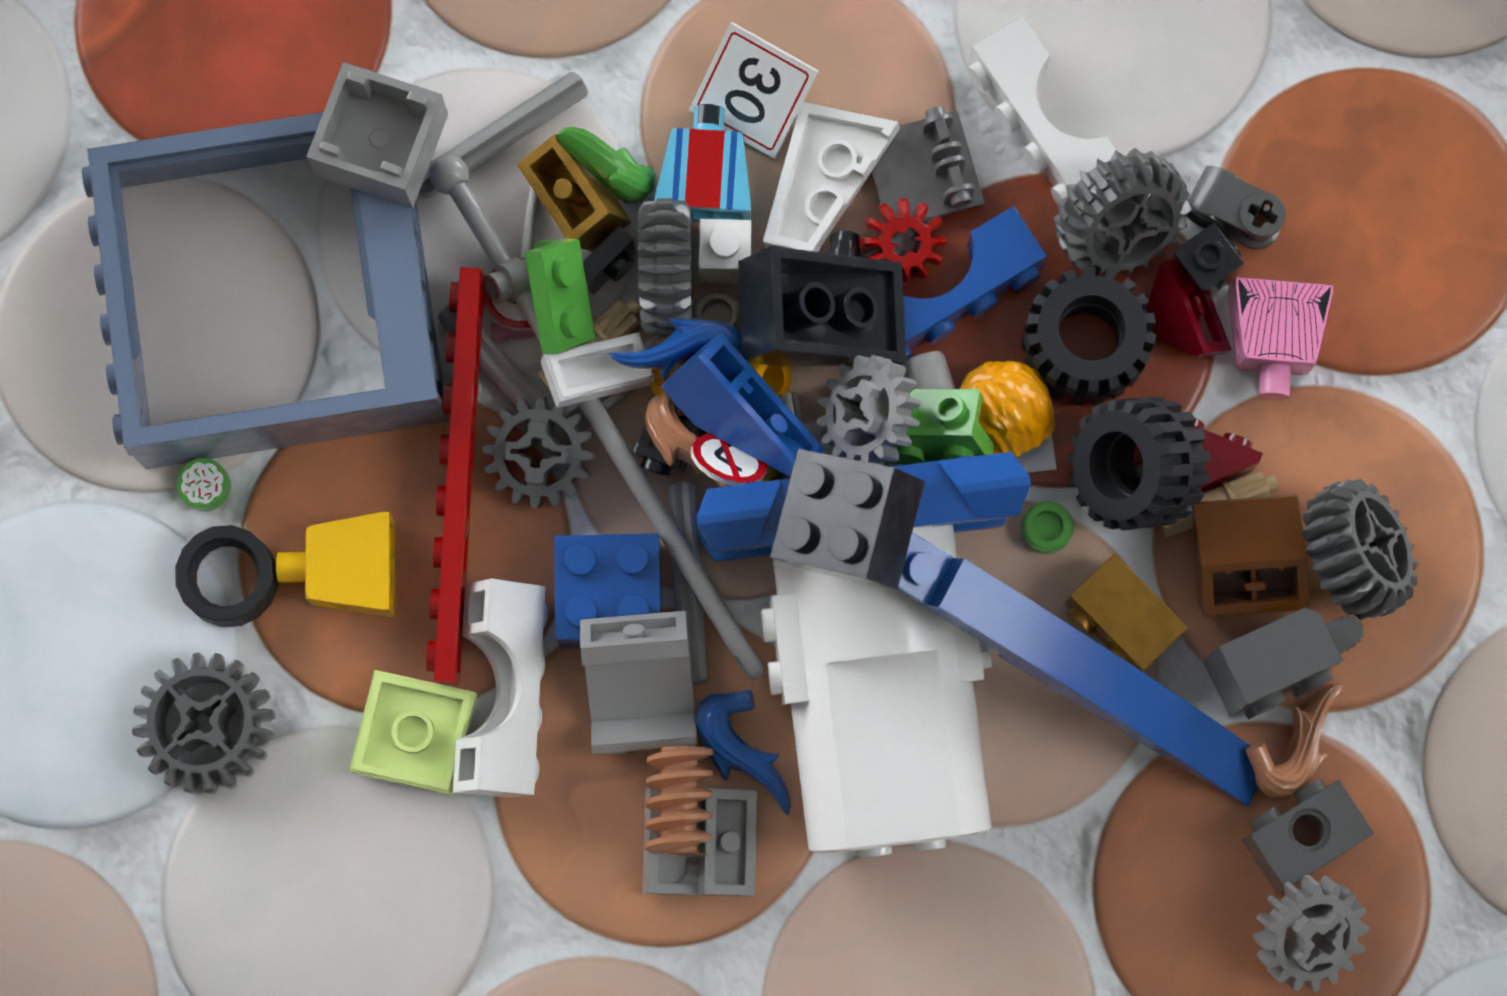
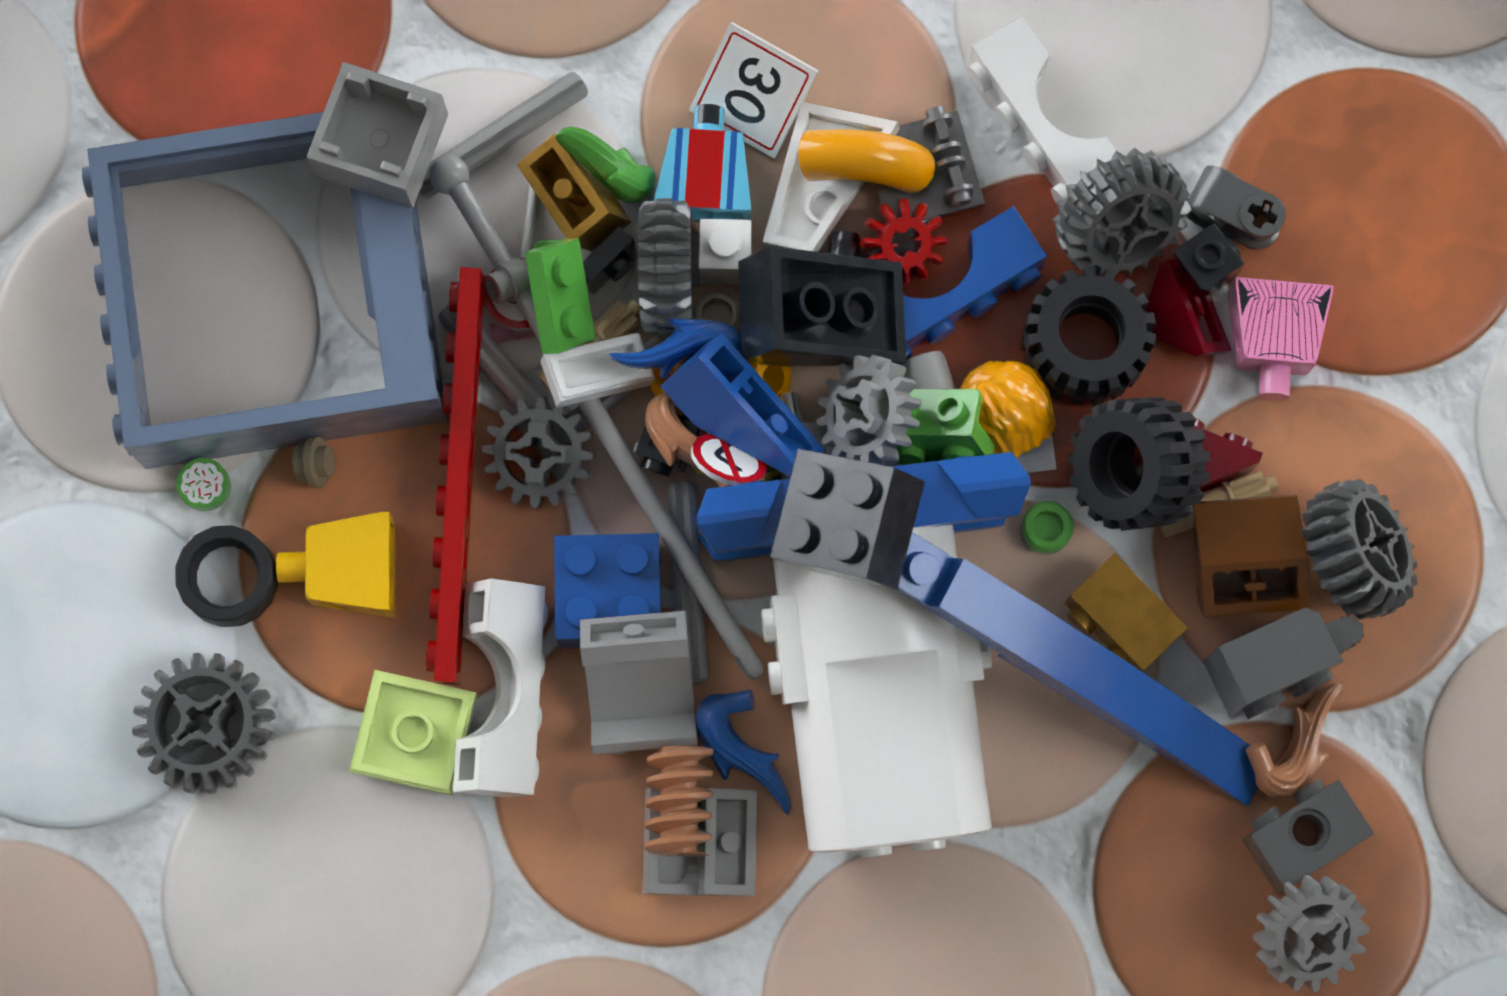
(313, 462): none -> dark tan plate
(865, 158): none -> light orange cylinder

